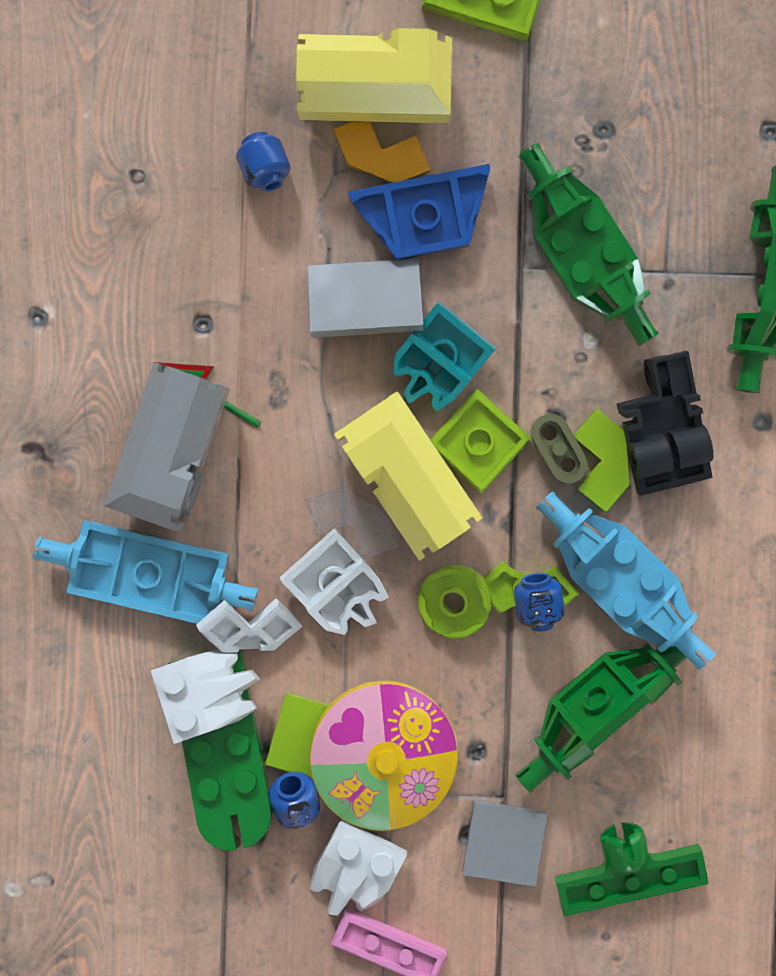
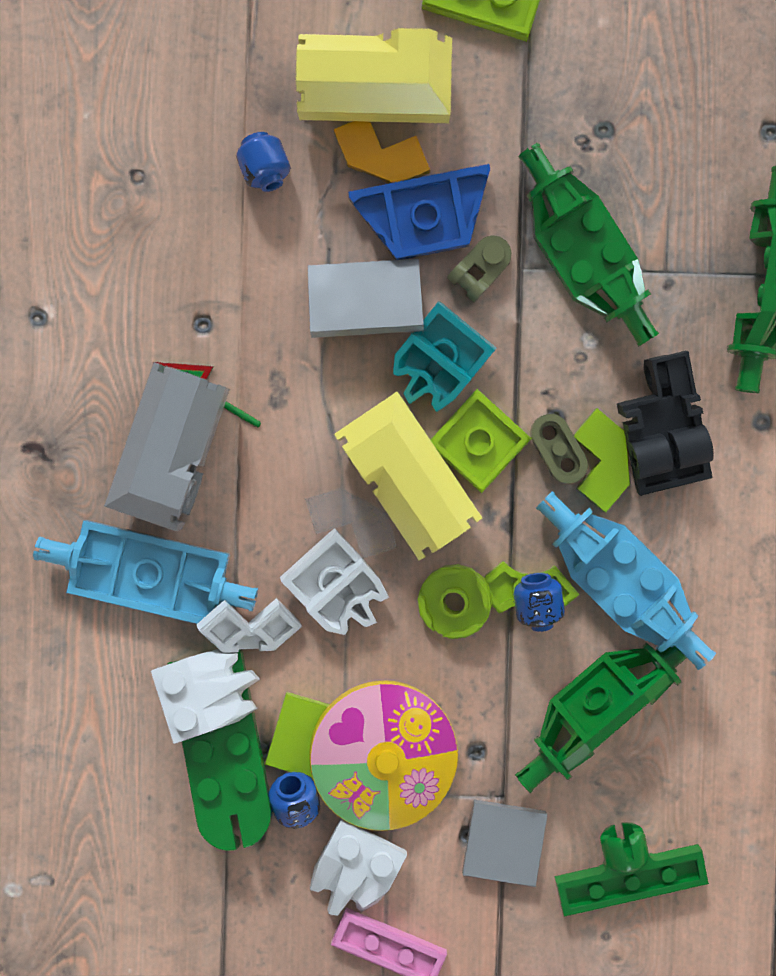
(490, 257): none -> olive plate

